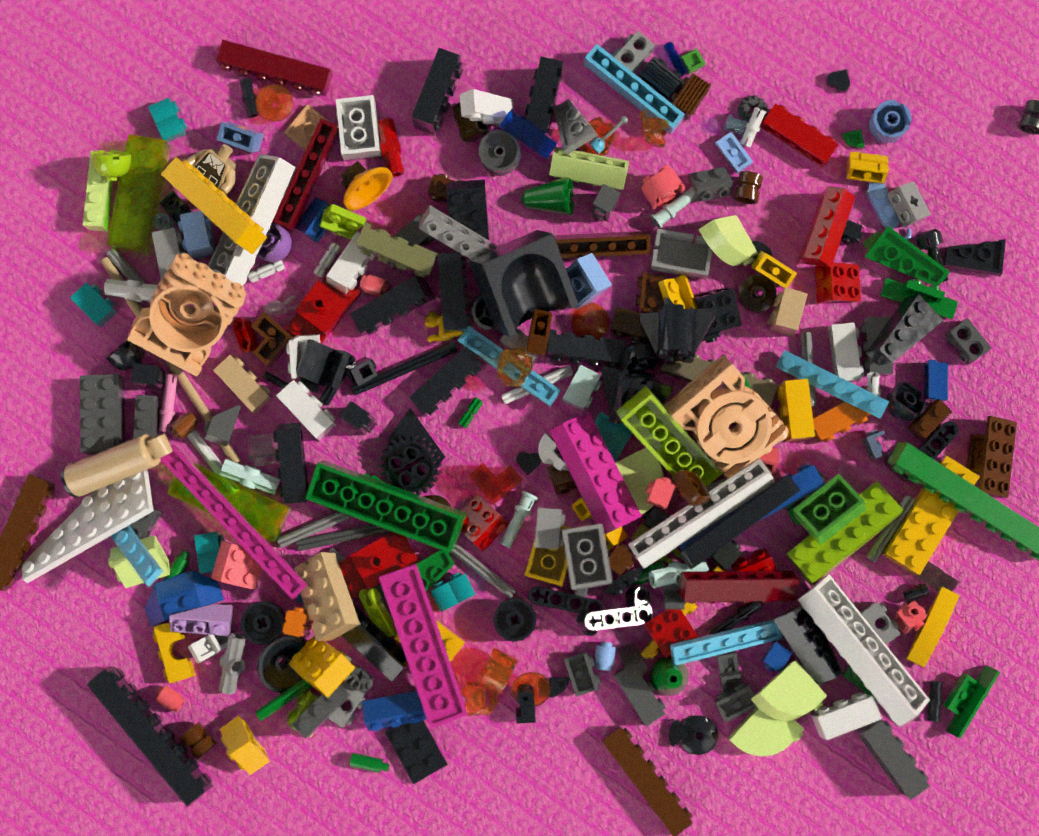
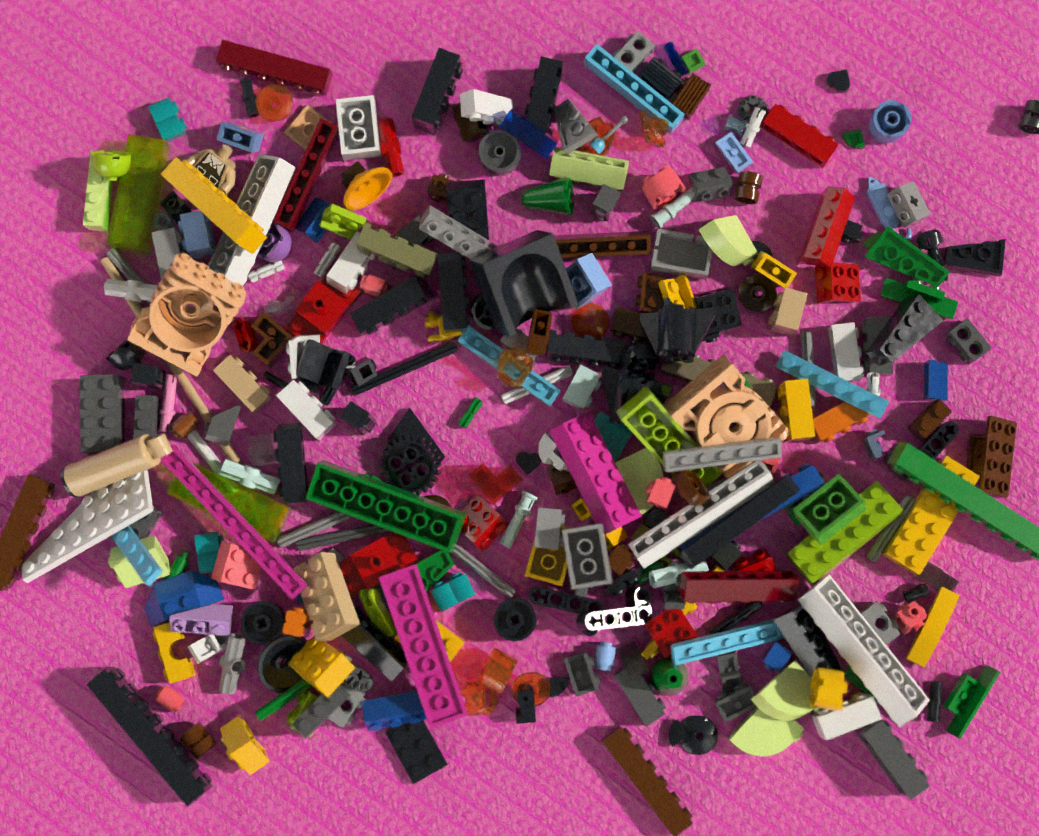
(93, 304): teal brick -> none
(368, 763): green cylinder -> none
(445, 381): black brick -> none
(722, 454): none -> light grey tile
(827, 689): none -> yellow brick
(867, 167): yellow brick -> none
(905, 402): black cylinder -> none

